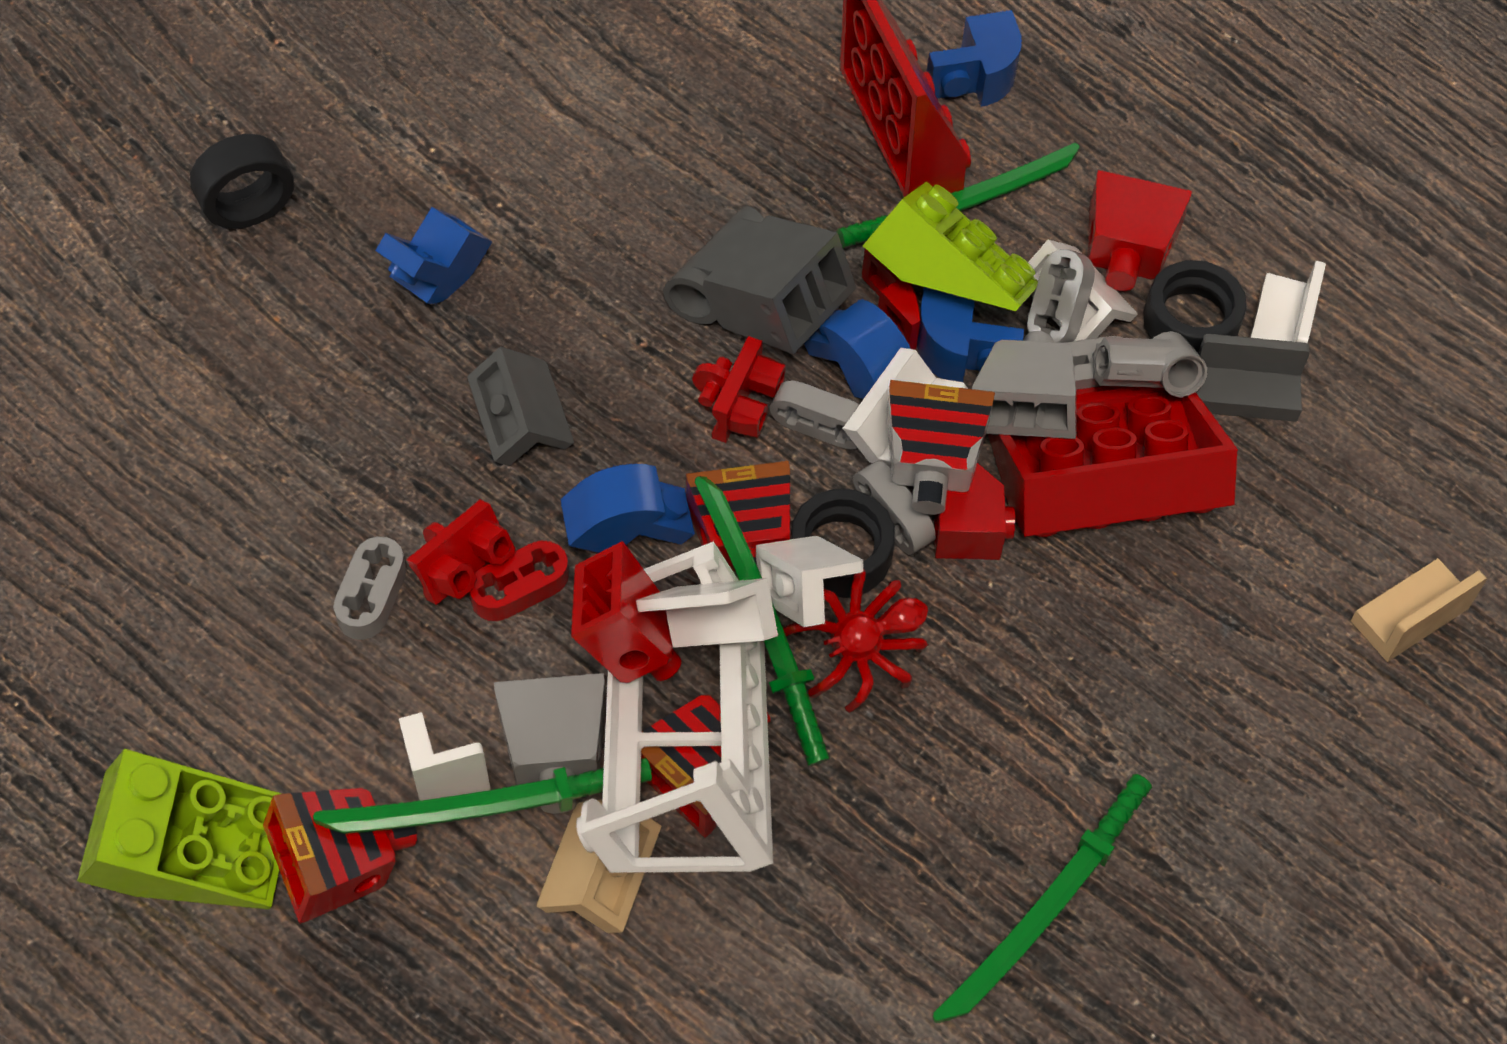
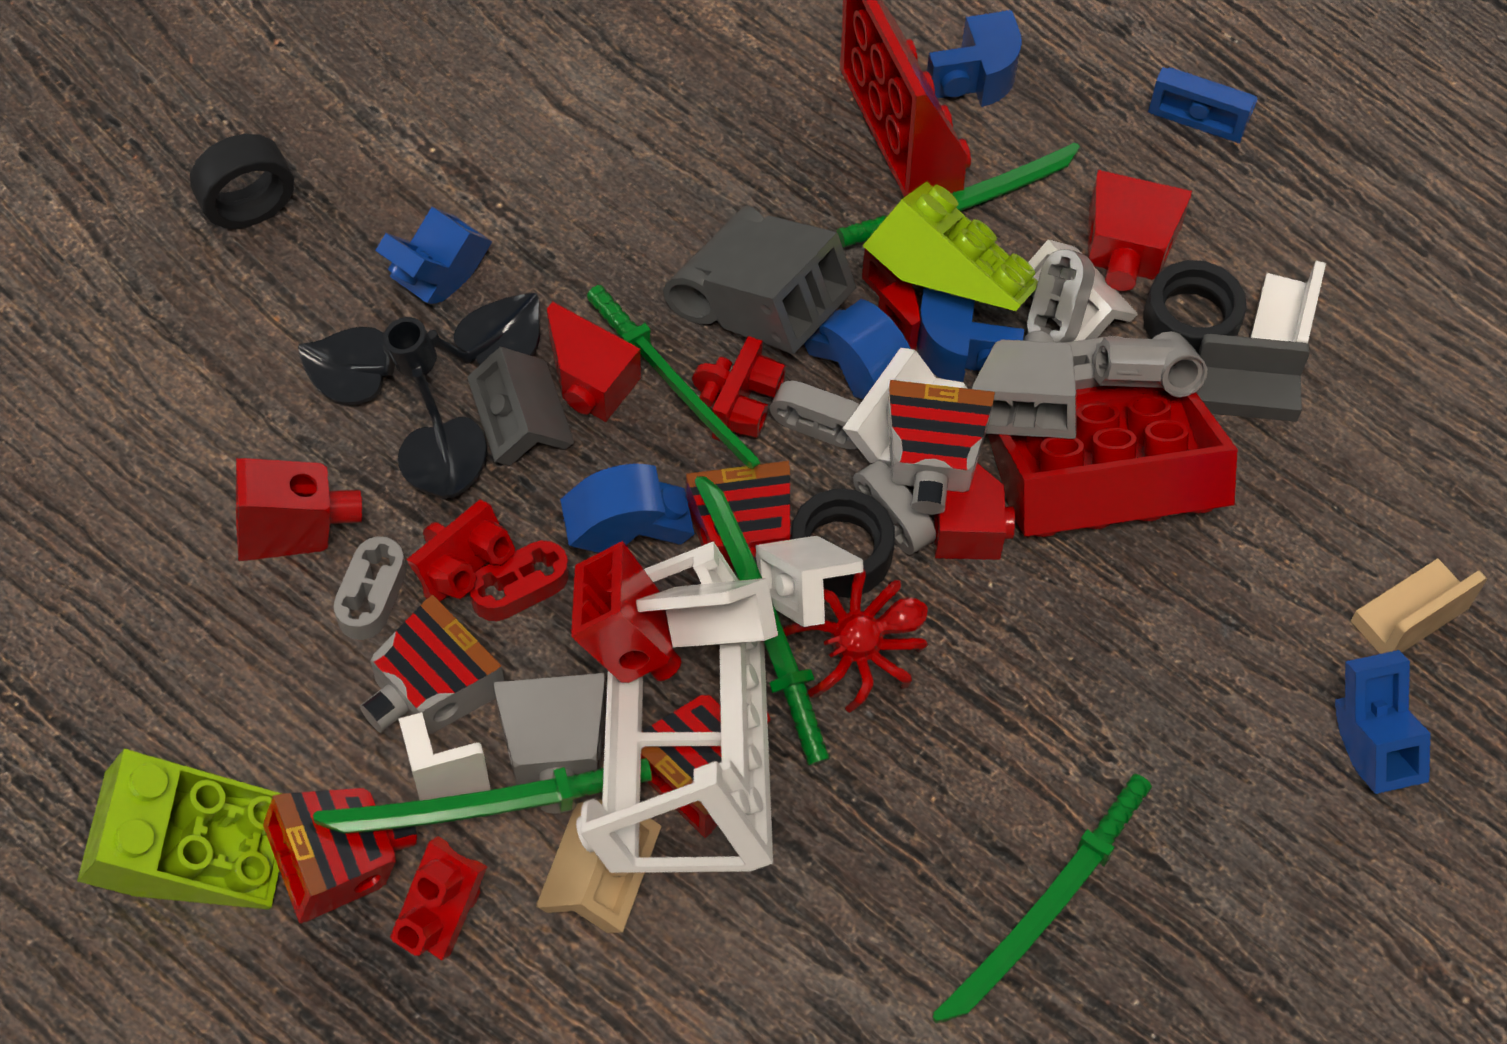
(288, 508): none -> red torso
(351, 367): none -> black plant
(430, 669): none -> torso
(438, 901): none -> red hips
(591, 363): none -> red slope
(640, 337): none -> green sword
(1202, 104): none -> blue panel
(1376, 726): none -> blue brick

